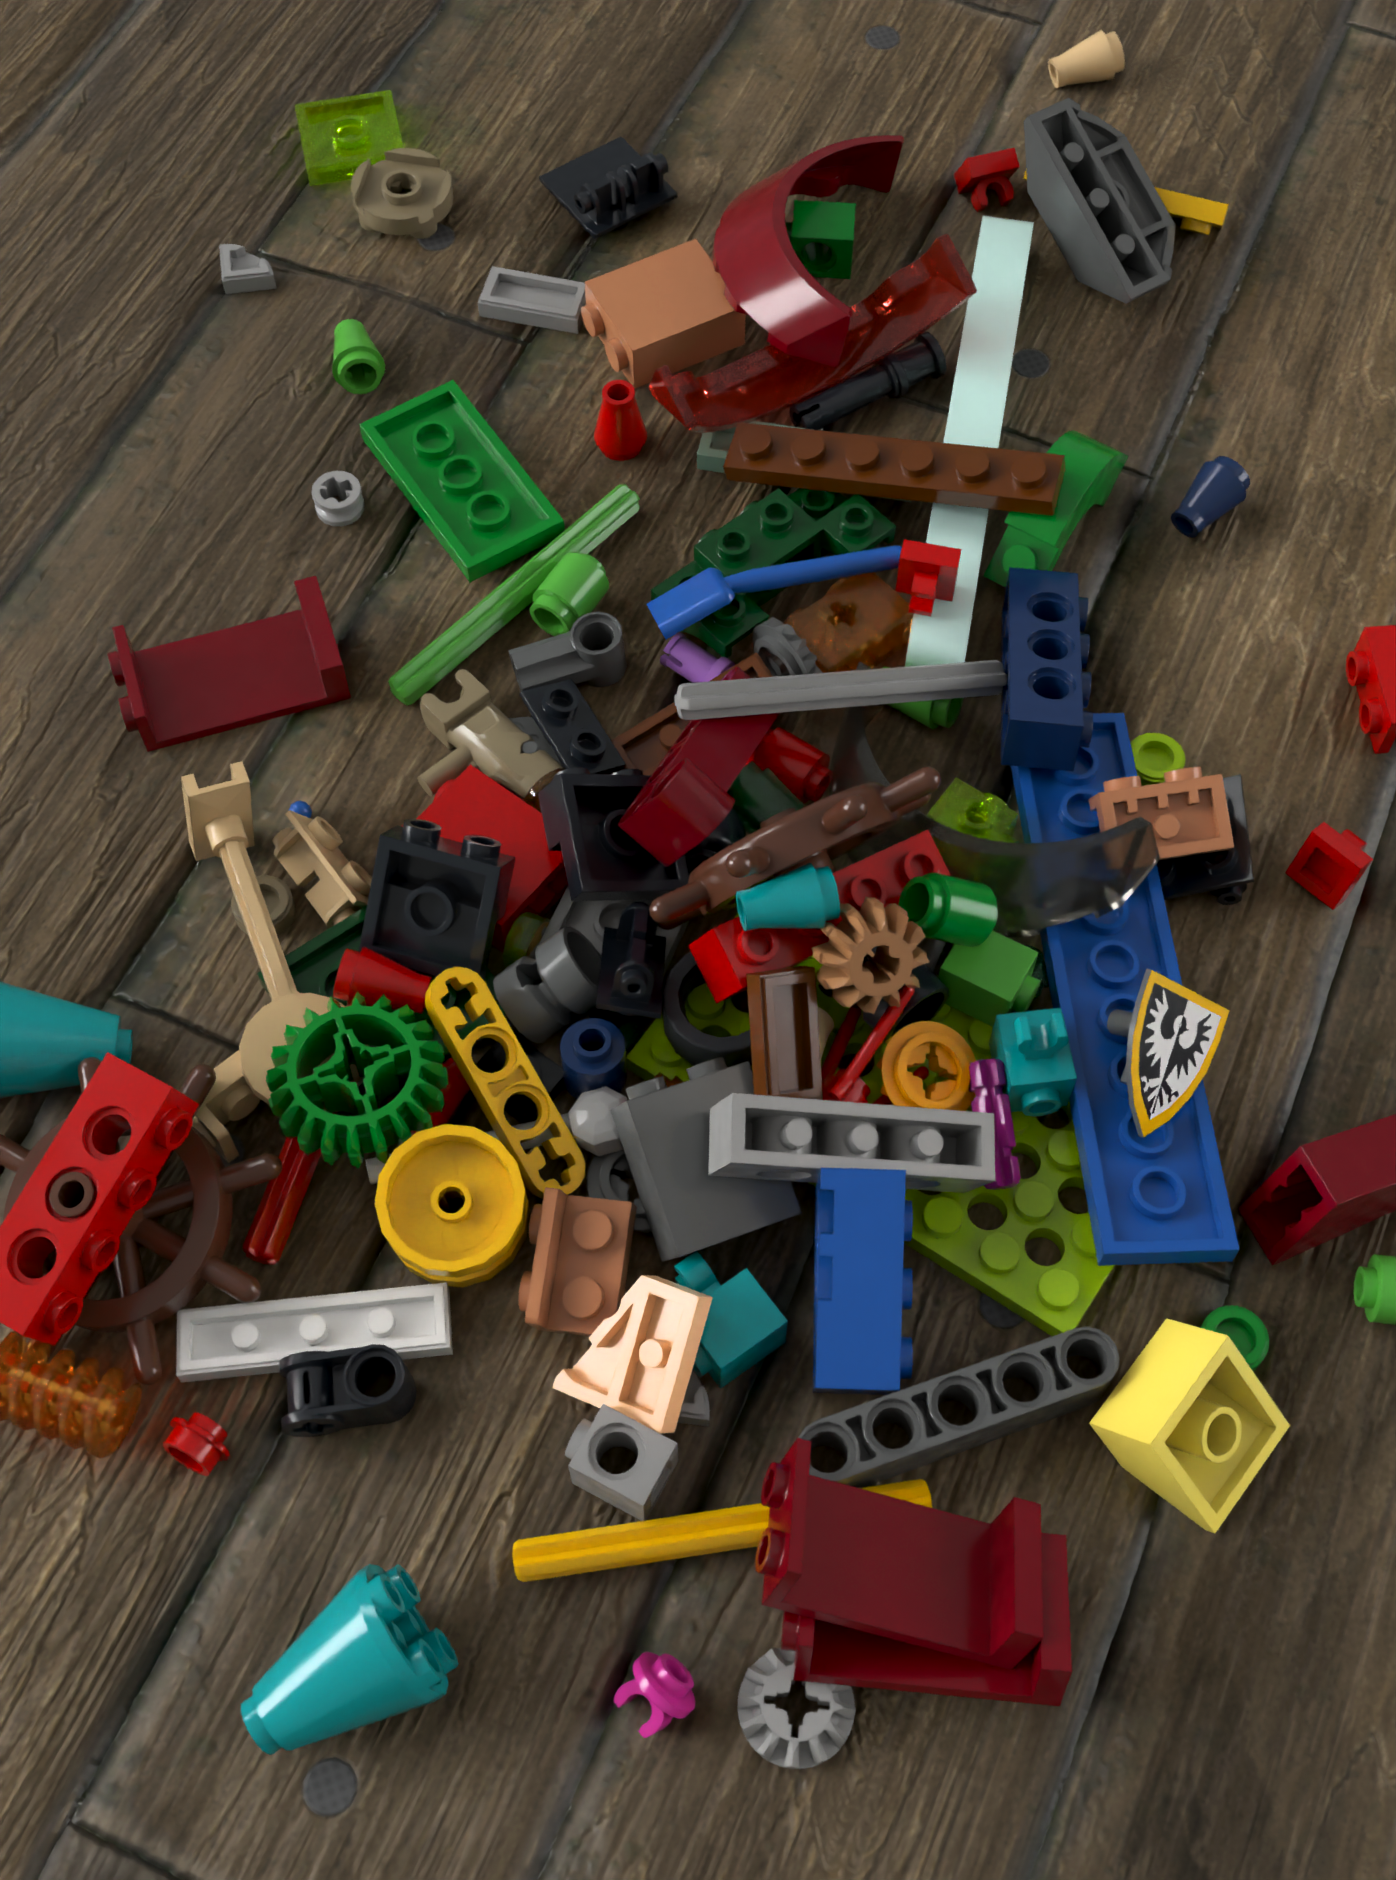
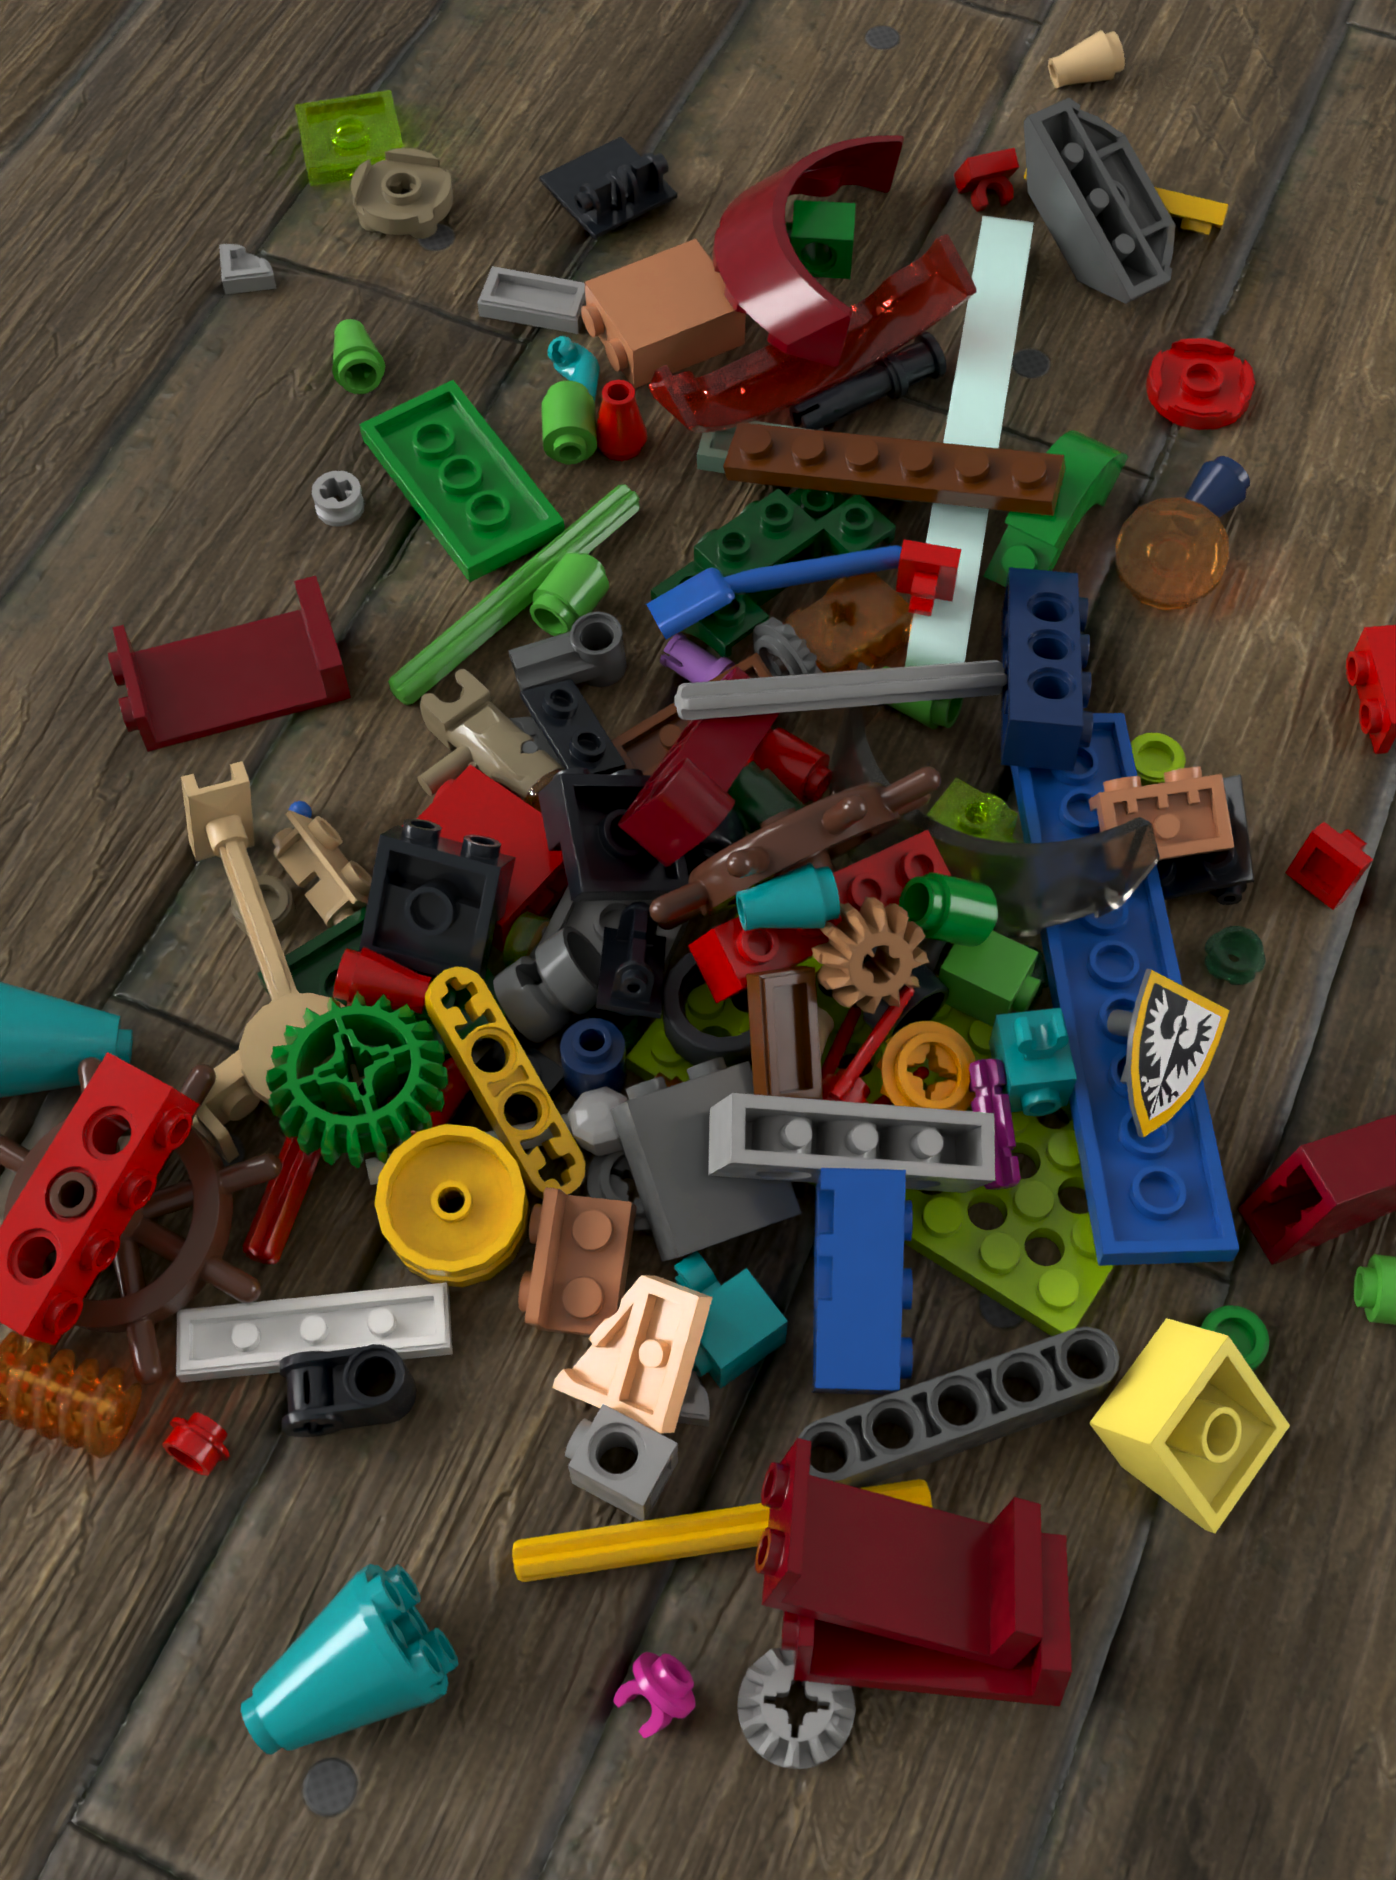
(569, 423): none -> bright green brick
(575, 363): none -> teal arm
(1171, 553): none -> clear orange tile
(1200, 384): none -> red tile
(1241, 943): none -> clear green plate

